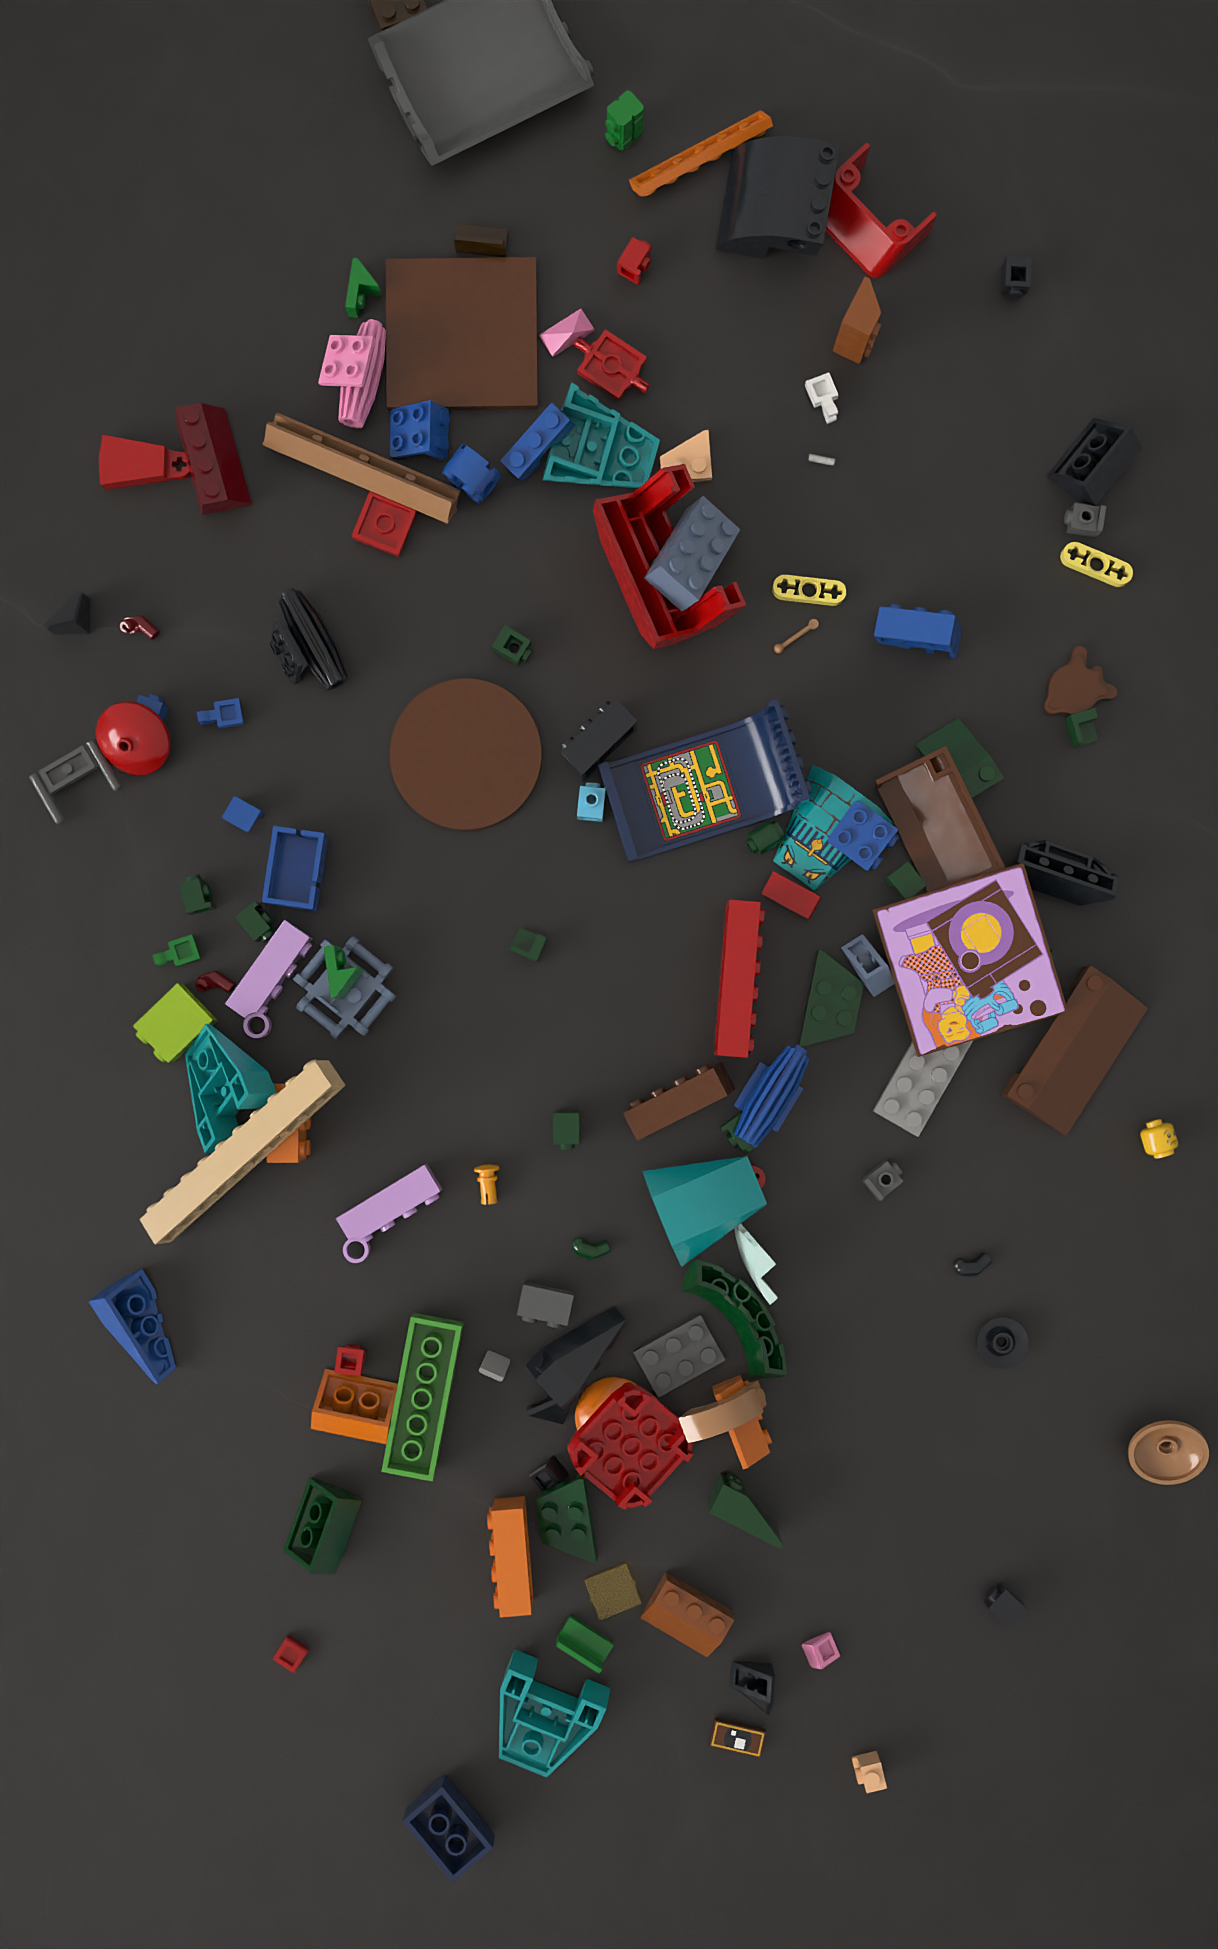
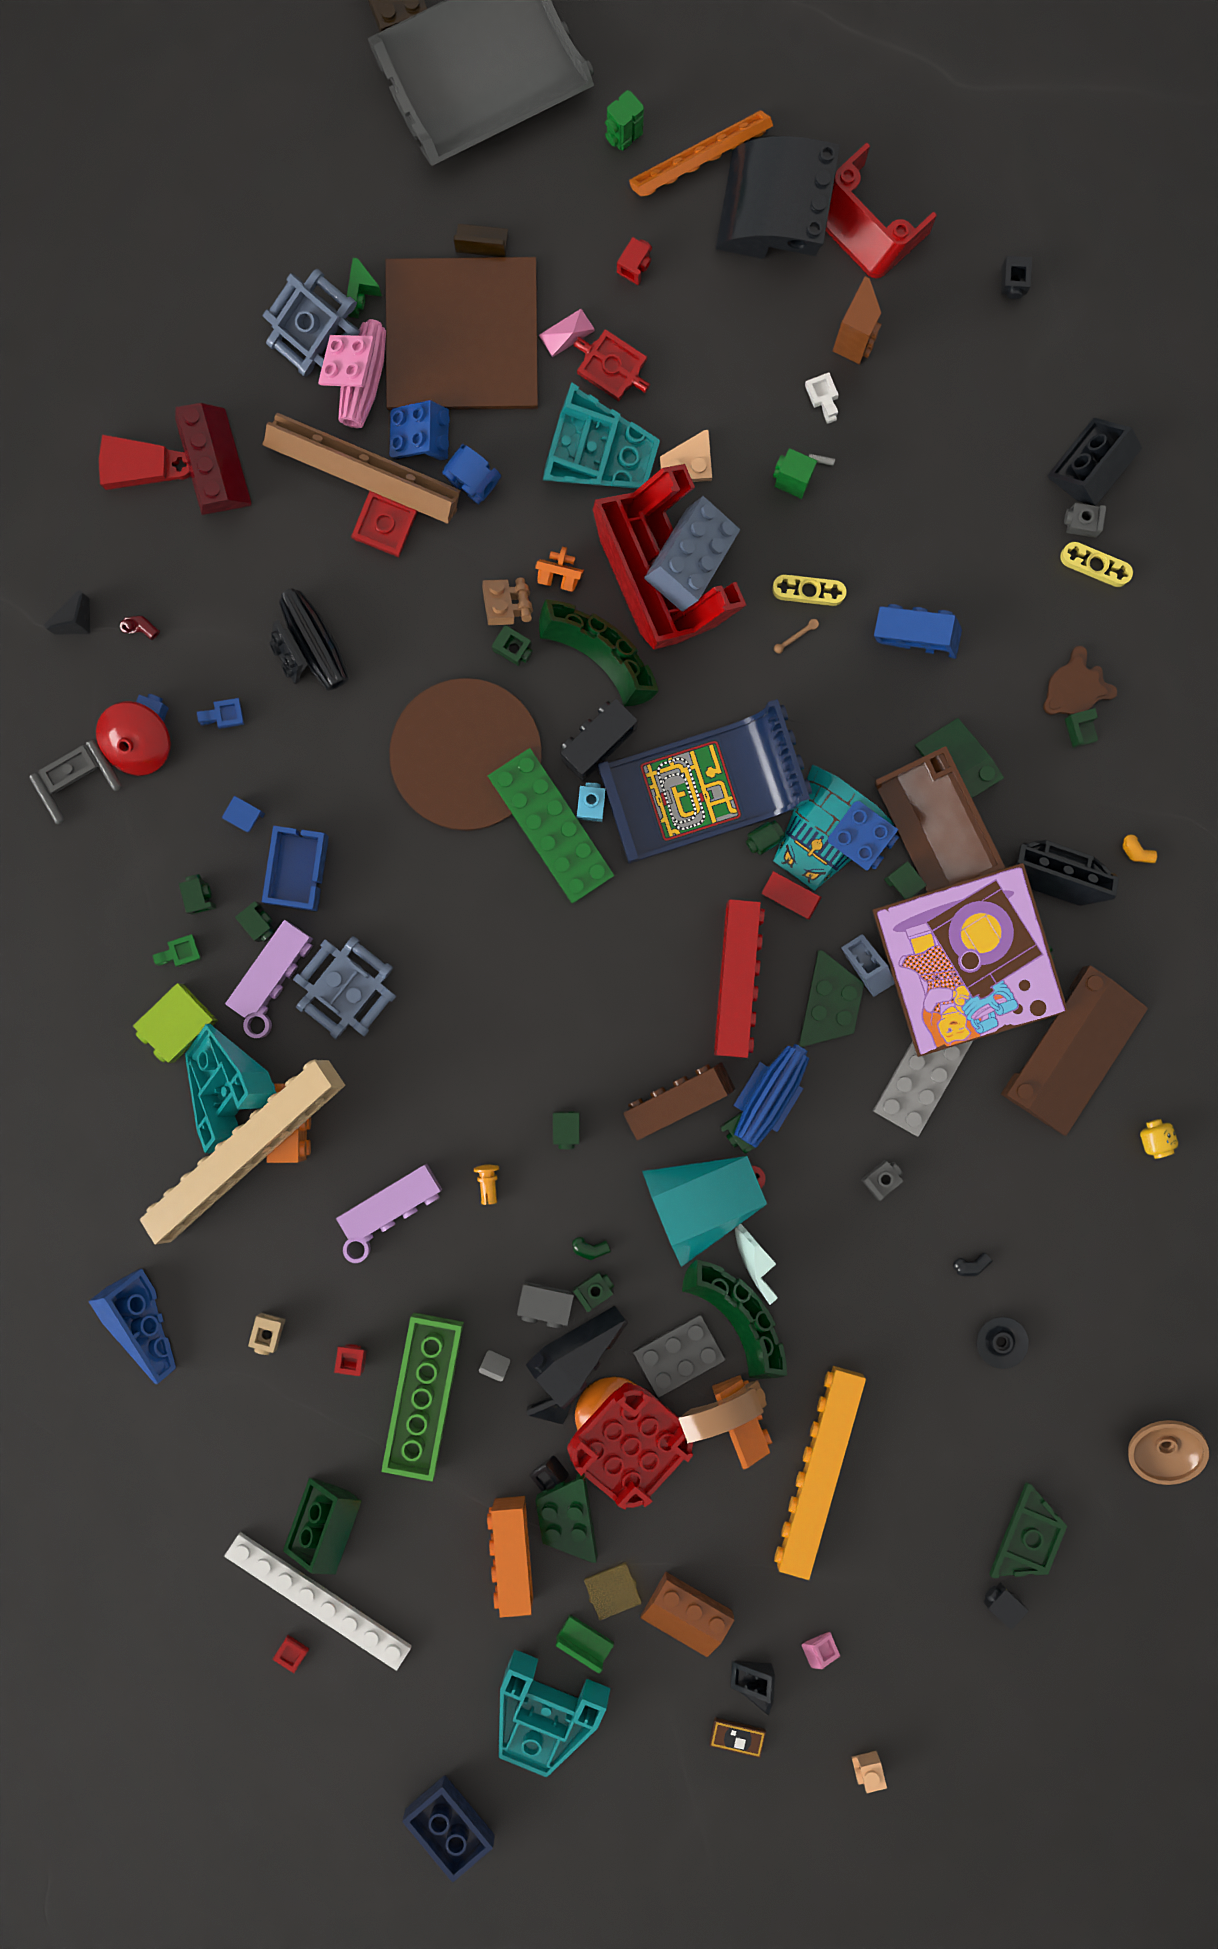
(212, 980): dark red arm -> none
(259, 1341): none -> tan brick
(307, 320): none -> sand blue brick
(318, 1601): none -> white plate
(339, 979): green slope -> none
(354, 1406): orange slope -> none
(499, 604): none -> medium nougat plate
(528, 944): dark green panel -> none
(547, 430): blue arch -> none
(550, 825): none -> green plate
(570, 574): none -> orange hips
(584, 1294): none -> dark green brick
(603, 645): none -> dark green brick
(736, 1505): dark green slope -> none
(794, 472): none -> green brick
(820, 1472): none -> light orange brick
(1030, 1538): none -> dark green wing
(1135, 851): none -> light orange arm

